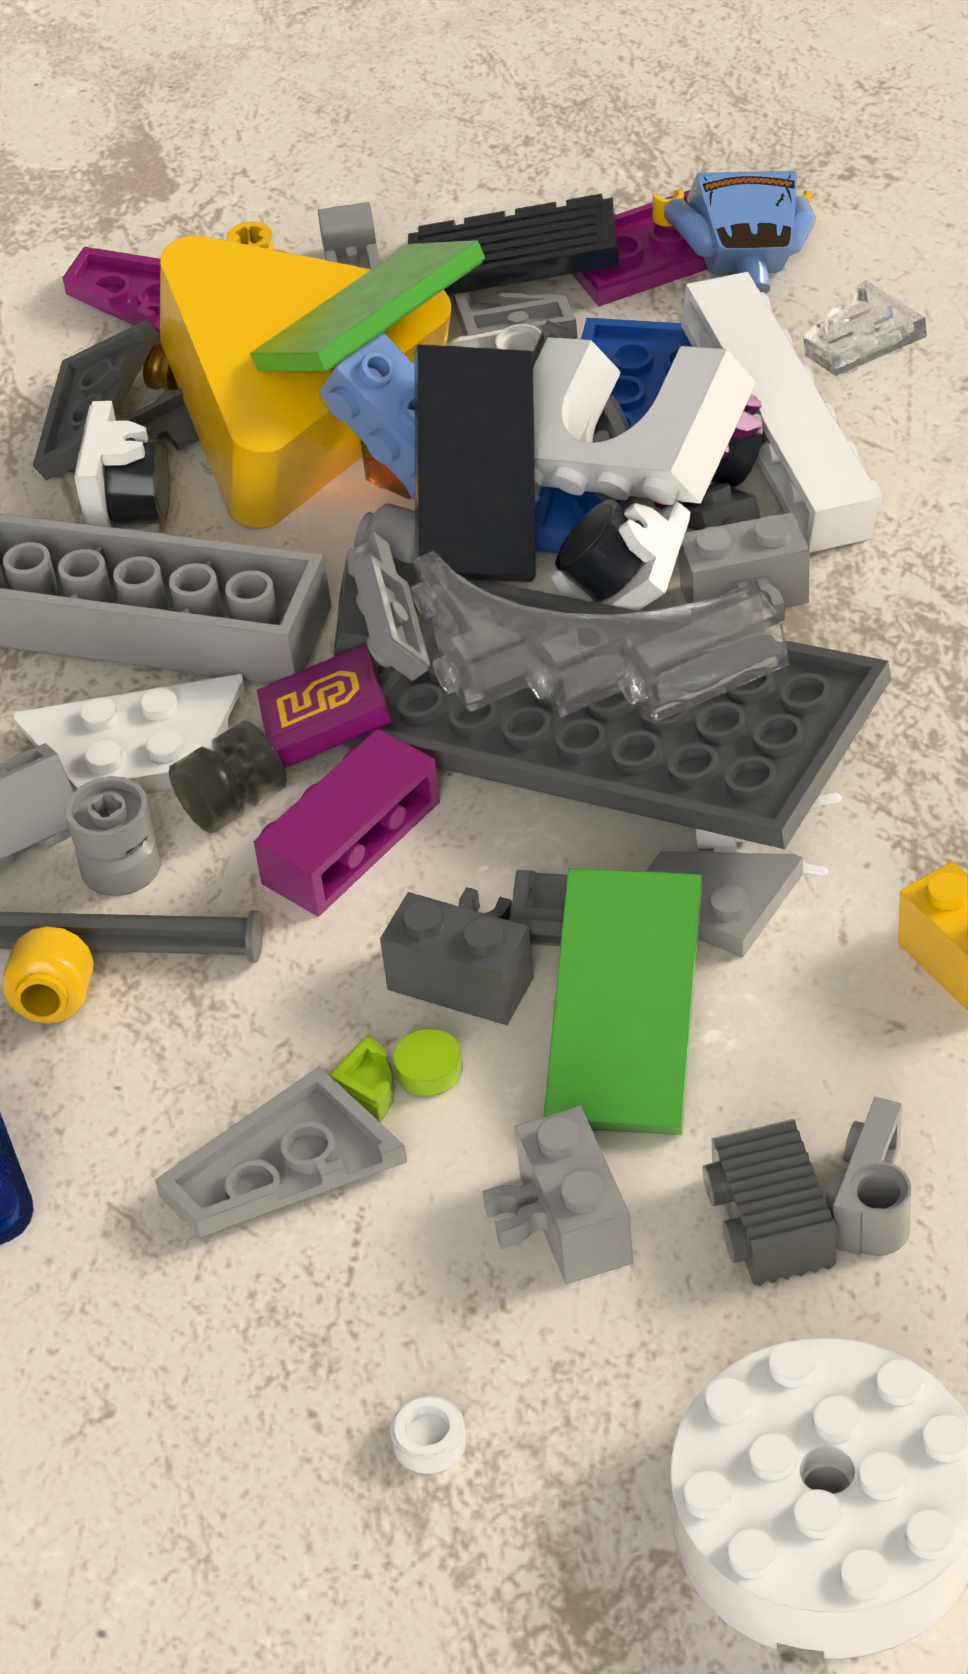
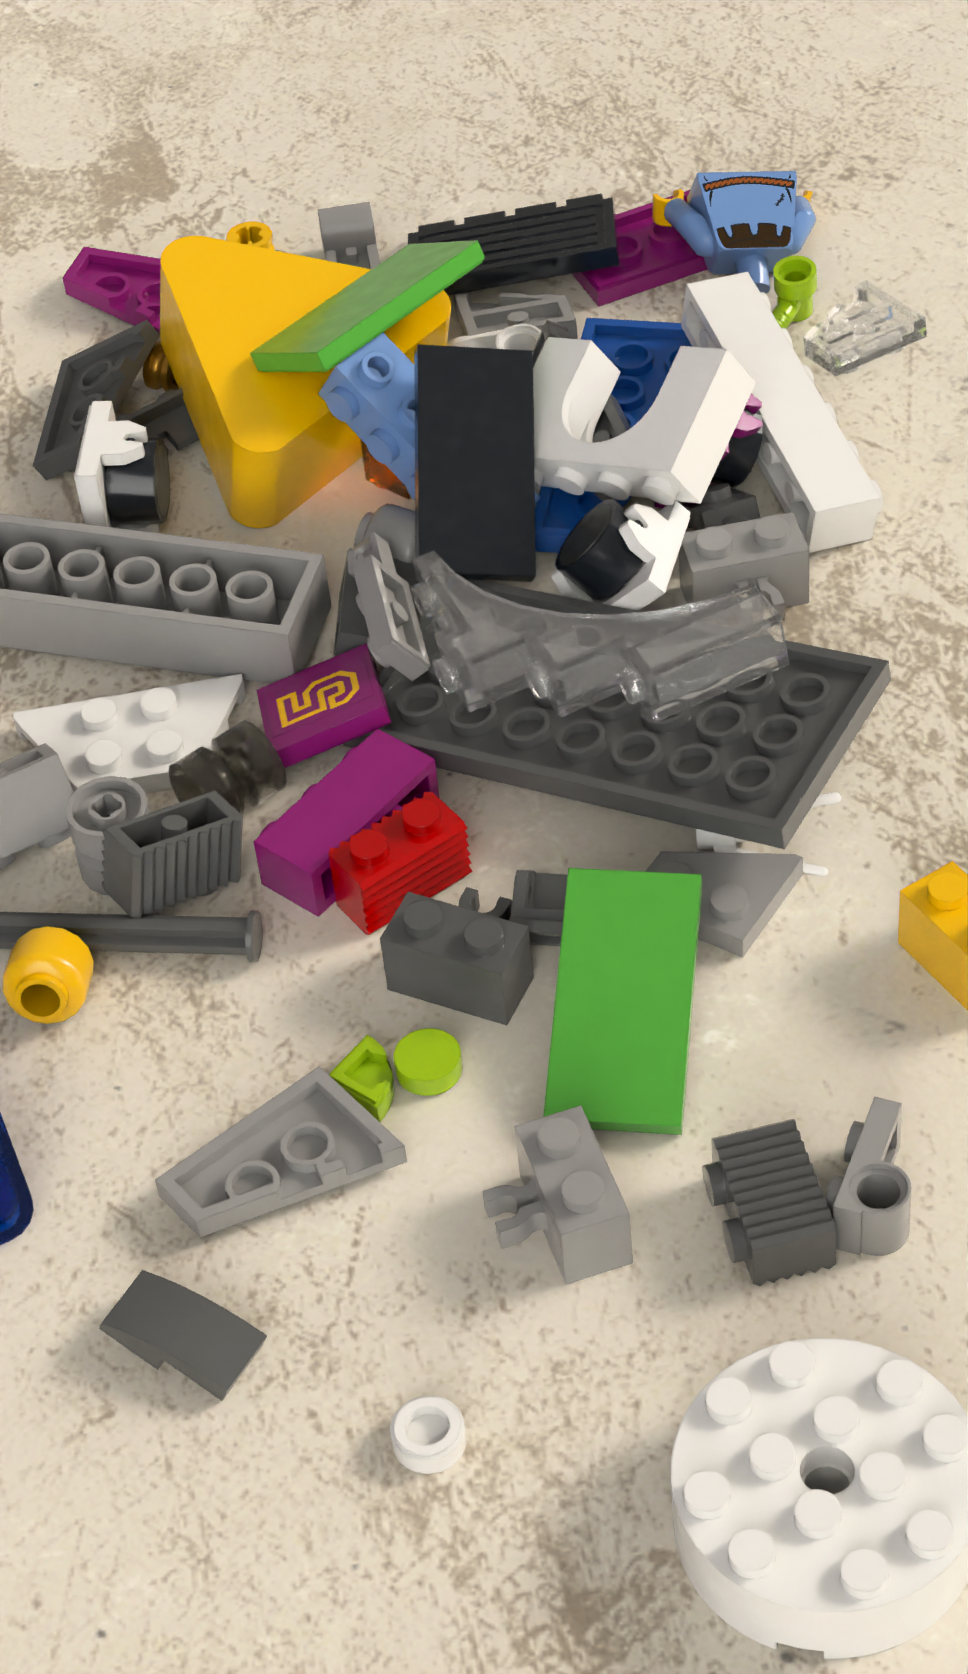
(172, 854): none -> dark grey brick
(185, 1330): none -> dark grey slope
(409, 852): none -> red brick
(794, 285): none -> lime brick

